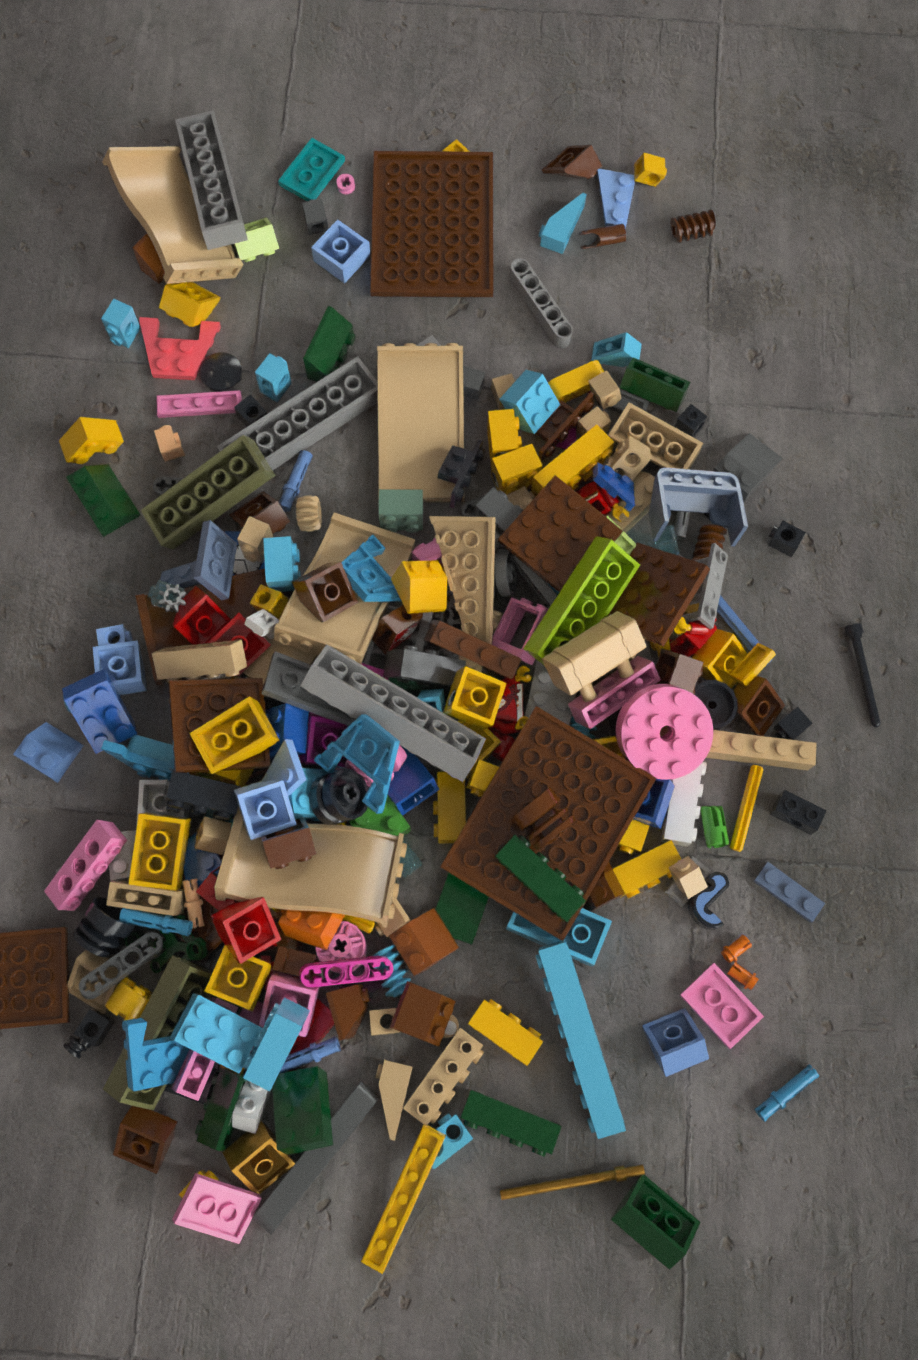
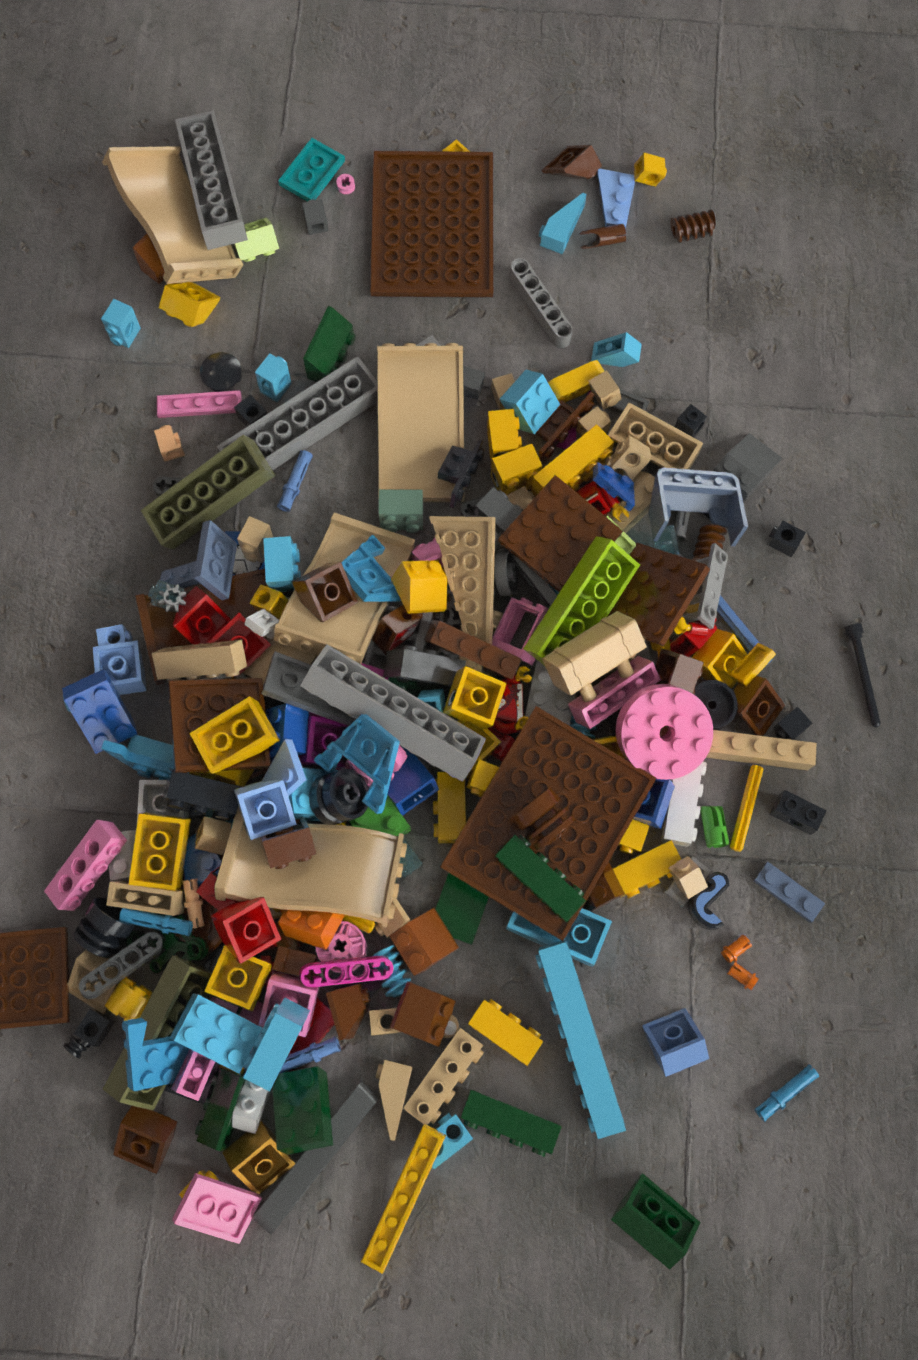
(48, 751): medium blue slope -> none
(88, 437): yellow brick -> none
(103, 497): dark green slope -> none
(176, 357): coral wing -> none
(262, 508): reddish brown slope -> none
(309, 513): tan gear -> none
(341, 251): light blue brick -> none
(618, 1174): pearl gold bar -> none
(654, 384): dark green brick -> none
(721, 1006): bright pink plate -> none

